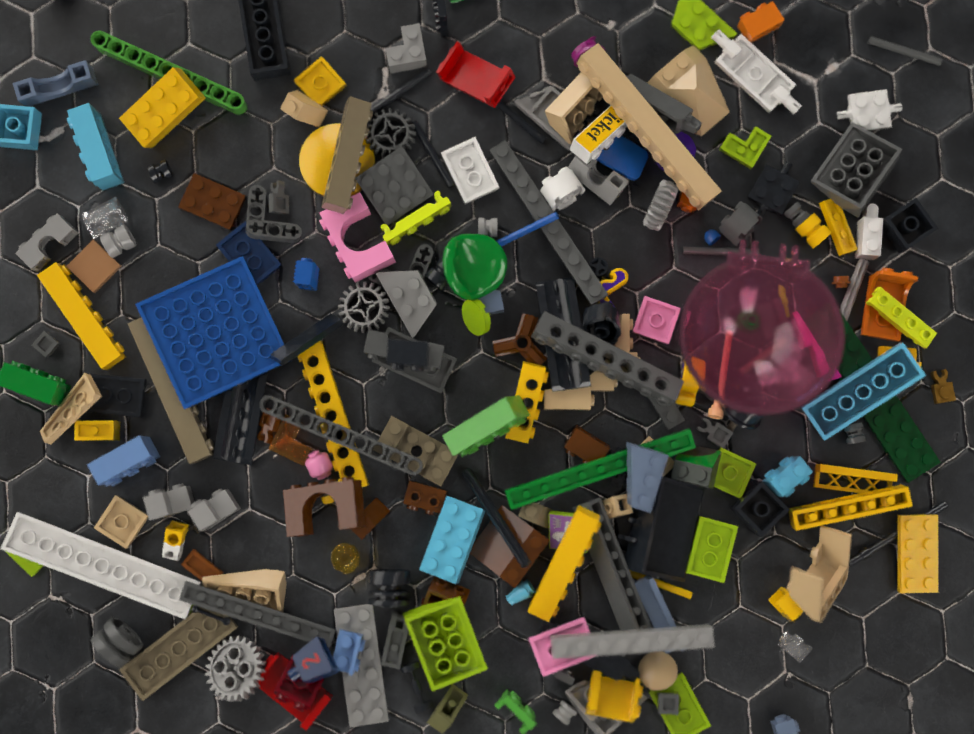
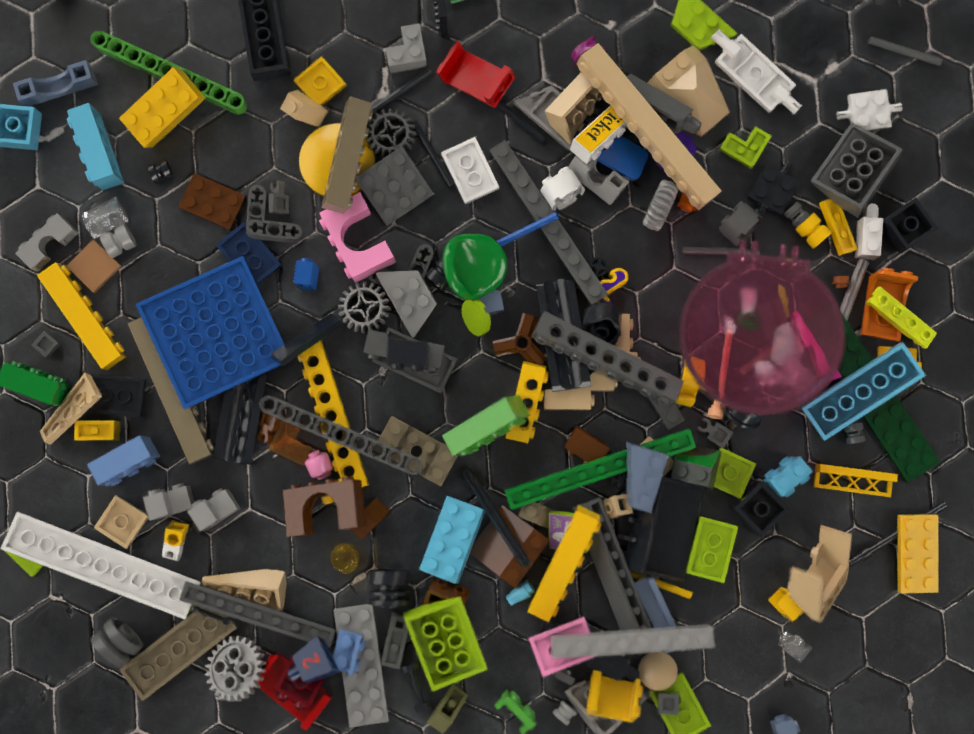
(200, 565): dark orange tile -> none
(421, 216): neon yellow piece -> none
(424, 497): reddish brown brick -> none
(487, 226): light grey wheel -> none
(656, 320): bright pink plate -> none
(711, 237): blue hinge -> none
(760, 22): orange brick -> none
(850, 507): yellow brick -> none
(943, 390): pearl gold plate -> none

